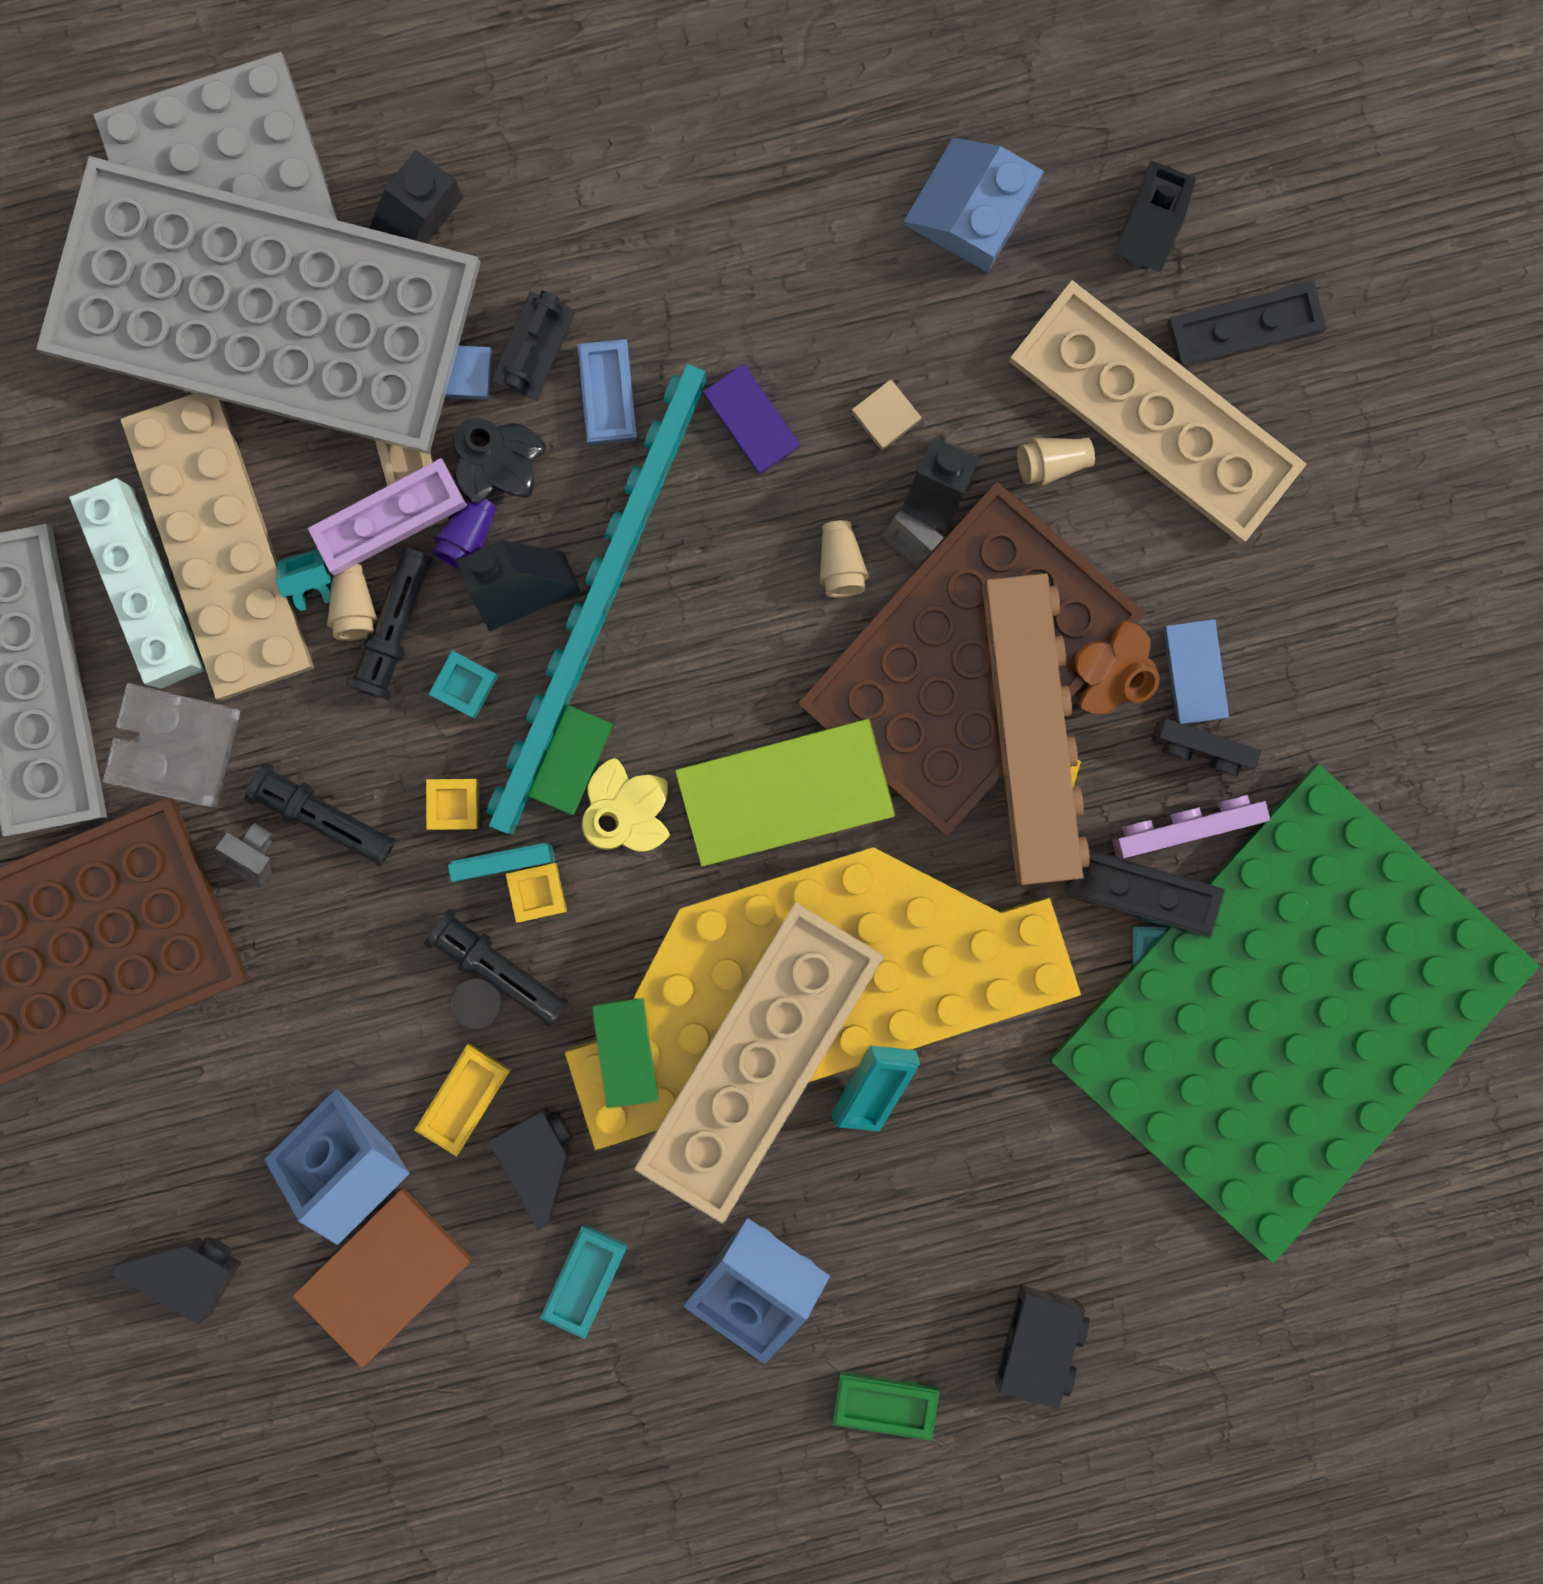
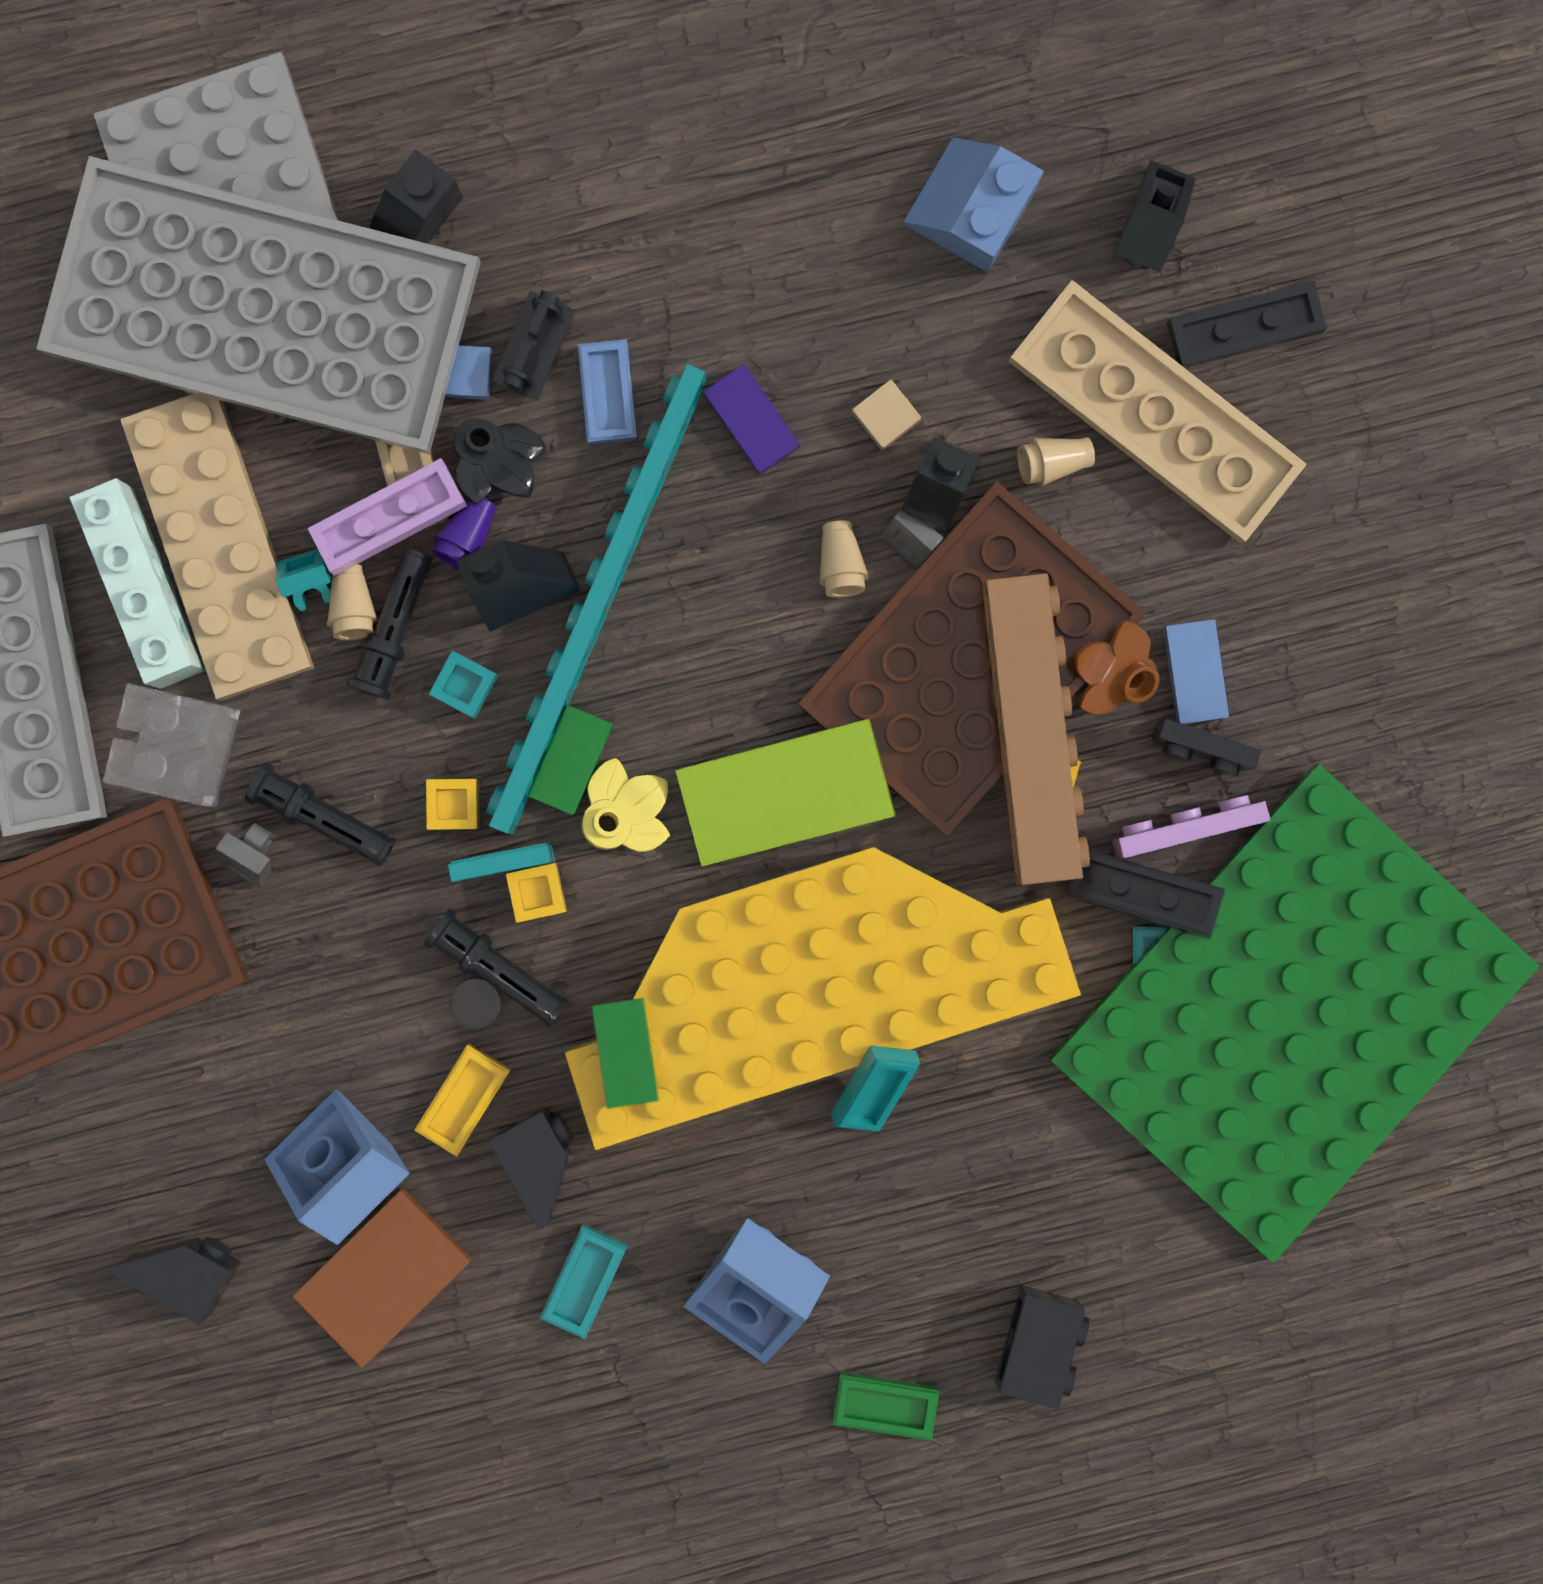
(759, 1062): tan plate -> none

